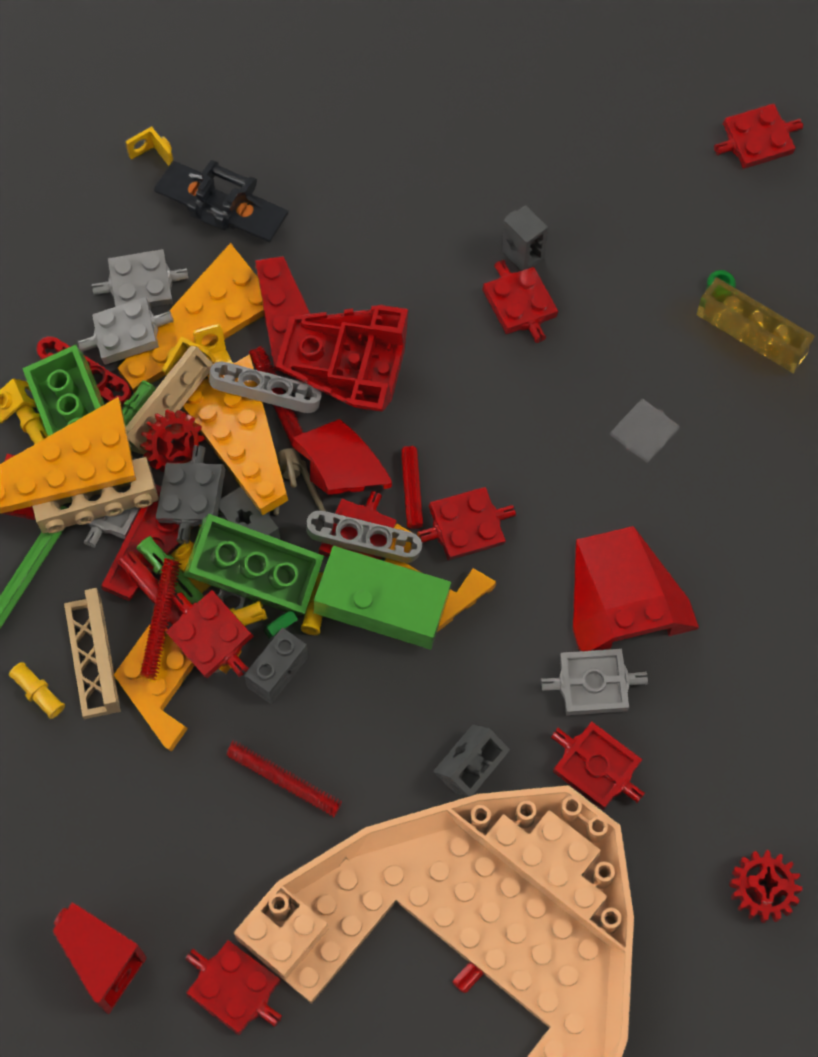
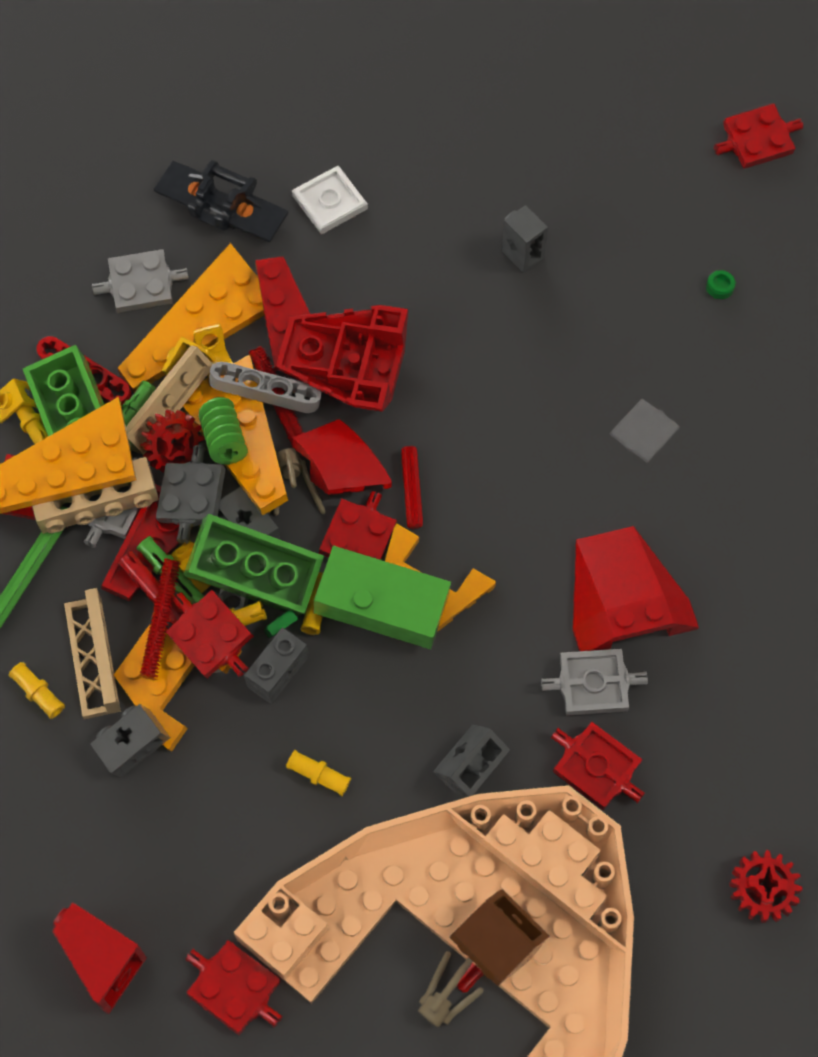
(125, 330): light grey plate -> none
(145, 738): none -> dark grey brick
(152, 140): yellow bracket -> none
(222, 431): none -> bright green piece
(283, 779): red axle -> none
(318, 772): none -> yellow pin
(329, 199): none -> white tile
(362, 541): light grey beam -> none
(436, 1007): none -> dark tan plant
(466, 523): red plate -> none
(499, 937): none -> reddish brown slope
(520, 300): red plate -> none
(755, 325): clear yellow brick -> none

